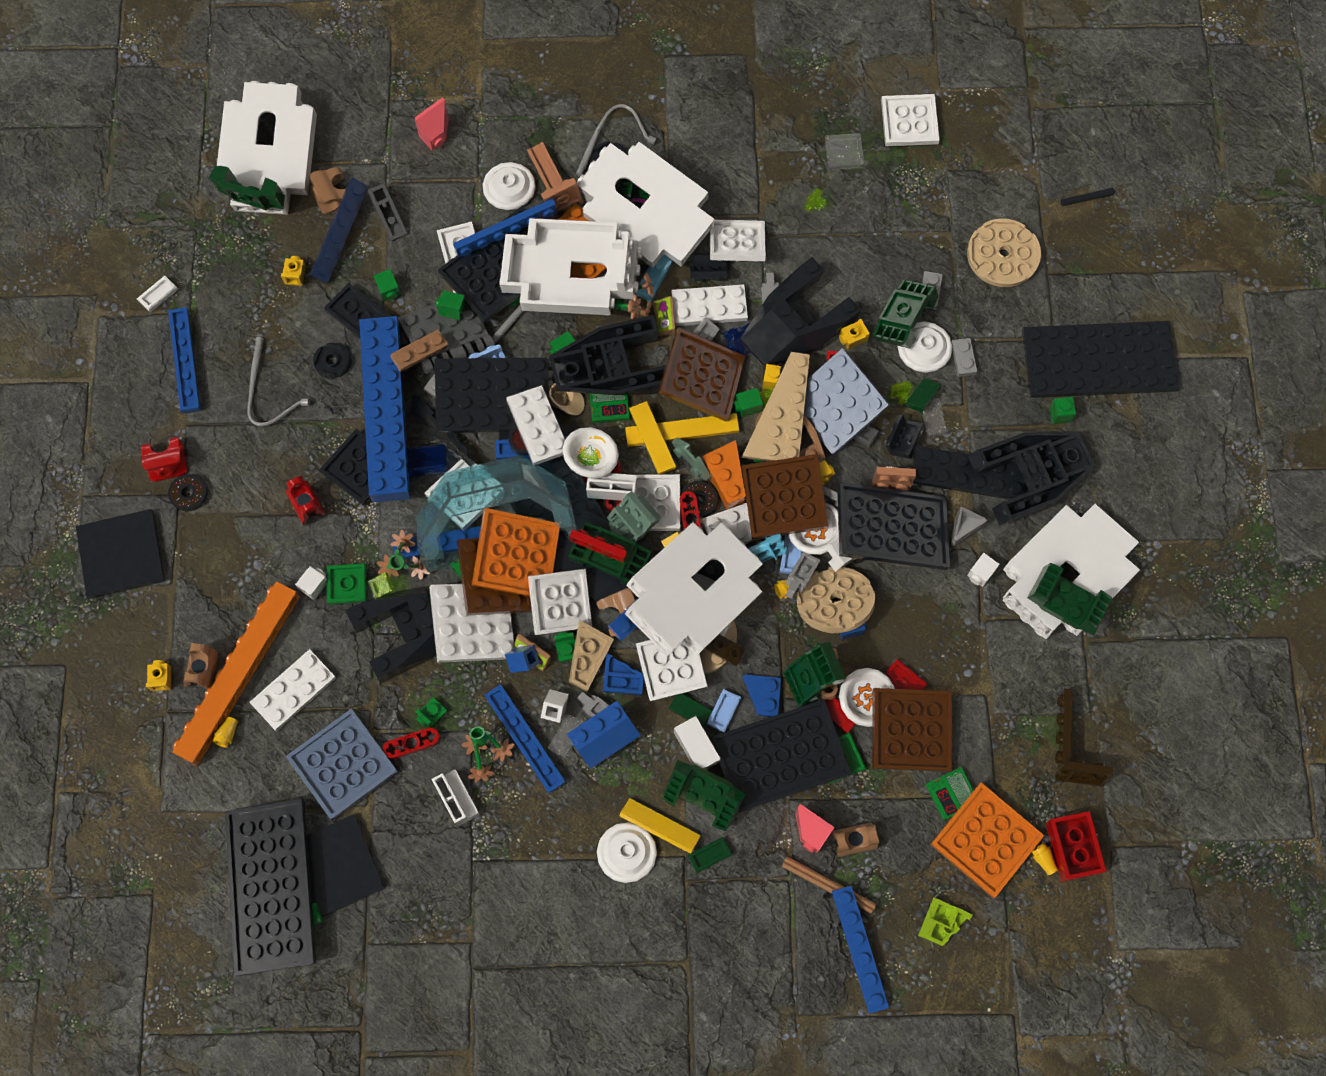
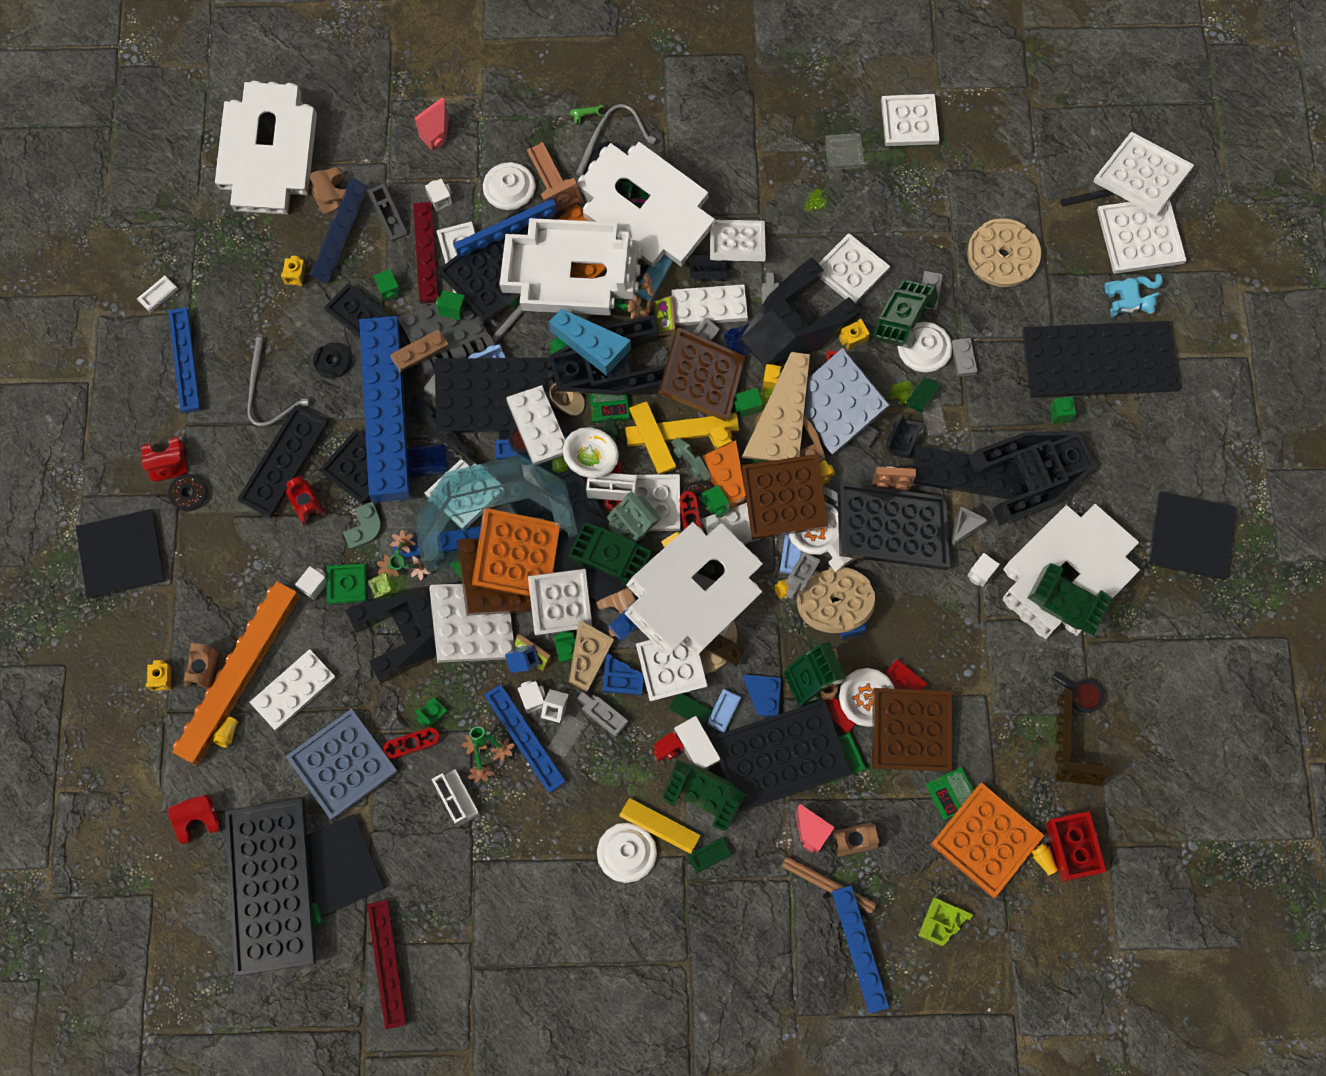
(187, 811): none -> red piece
(268, 197): dark green plate -> none
(282, 461): none -> black plate
(367, 531): none -> sand green plate
(386, 965): none -> dark red plate
(425, 252): none -> dark red plate
(439, 194): none -> white brick
(531, 696): none -> white brick
(559, 464): none -> clear neon green hose
(578, 112): none -> bright green piece
(592, 342): none -> dark azure wedge
(599, 545): red plate -> none
(603, 734): blue slope -> none
(610, 428): none -> clear green tile
(667, 747): none -> red brick
(716, 502): none -> green brick
(720, 436): none -> yellow brick
(770, 548): medium azure arm -> none
(852, 268): none -> white plate
(1087, 694): none -> piece
(1130, 295): none -> medium azure animal
(1139, 238): none -> white plate
(1143, 173): none -> white plate
(1192, 535): none -> black tile

